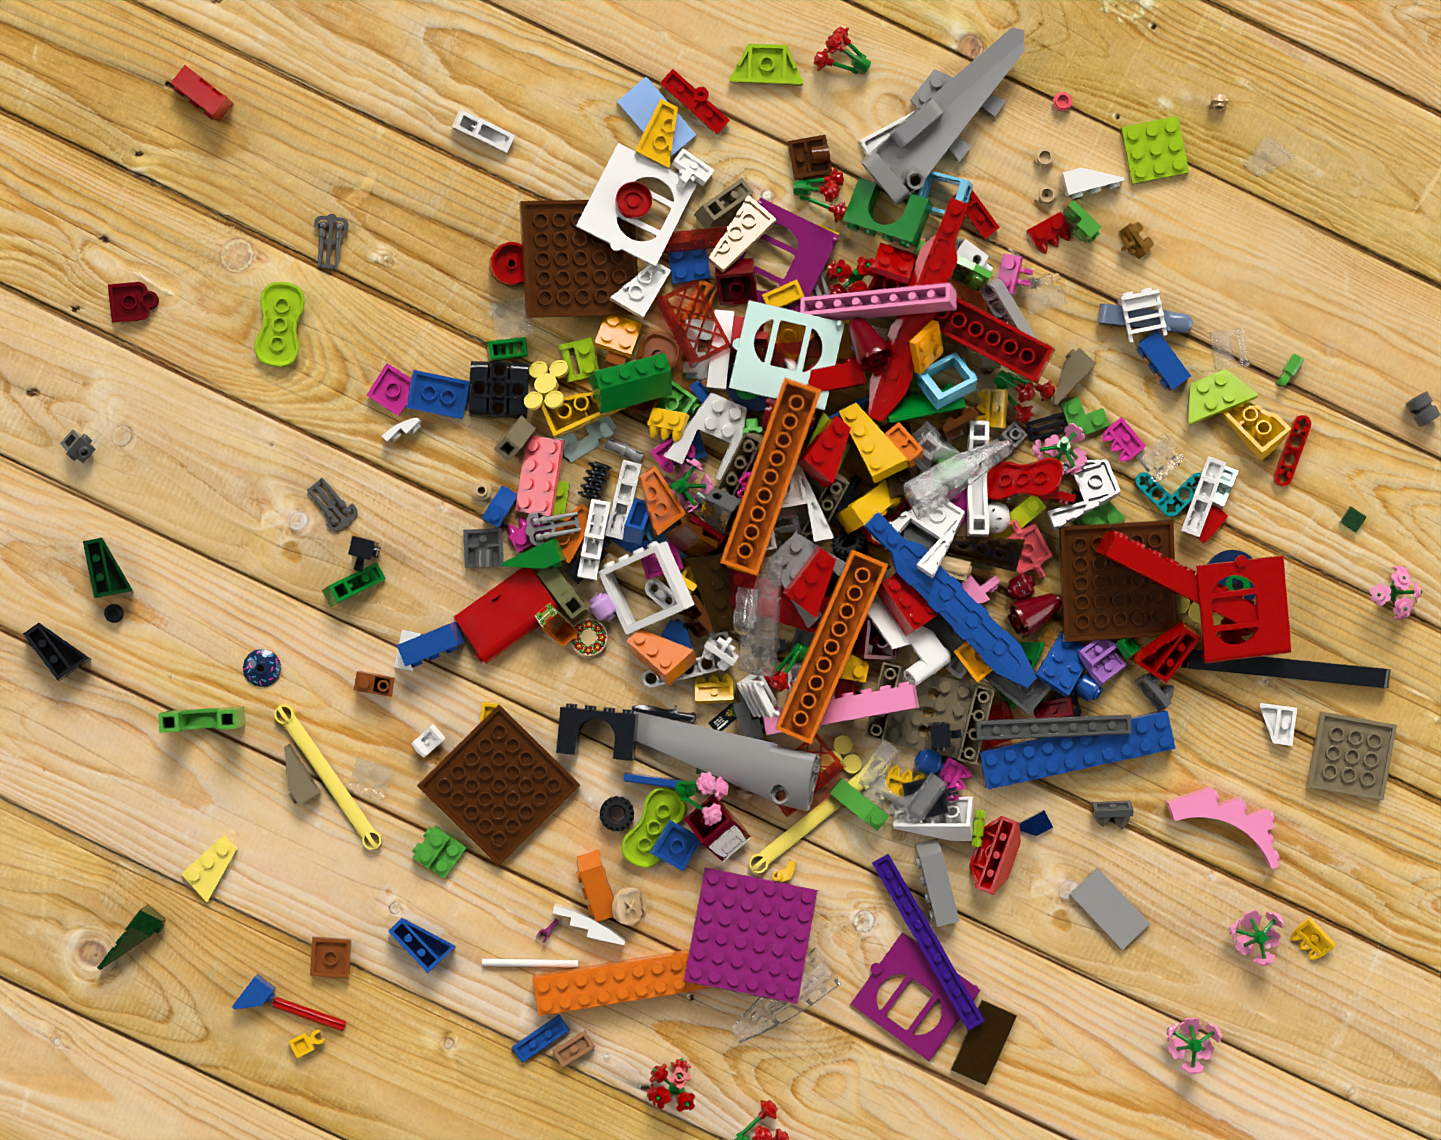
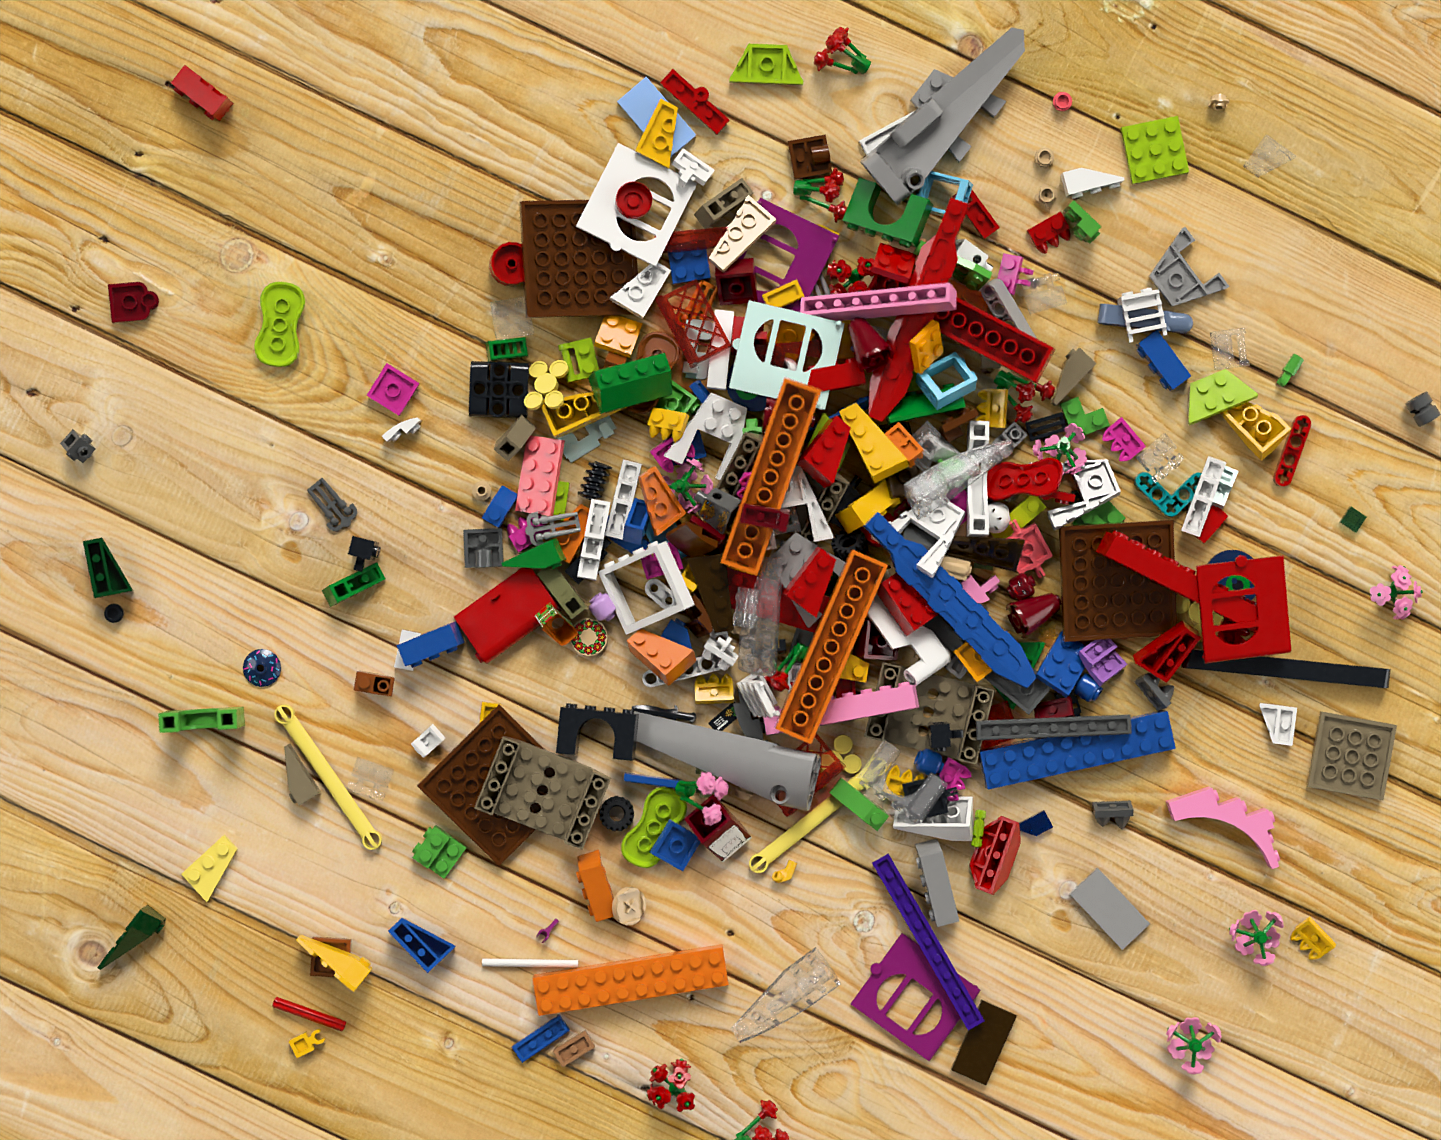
(55, 652): black wedge -> none
(255, 994): blue slope -> none
(331, 218): dark grey piece -> none
(348, 967): none -> yellow wedge
(437, 394): blue plate -> none
(482, 131): white slope -> none
(571, 796): none -> dark tan slope
(596, 930): white slope -> none
(624, 449): light grey pin -> none
(750, 936): magenta plate -> none
(765, 517): none -> dark red bracket
(1127, 647): green plate -> none
(1133, 240): pearl gold hips -> none
(1177, 279): none -> light grey wing

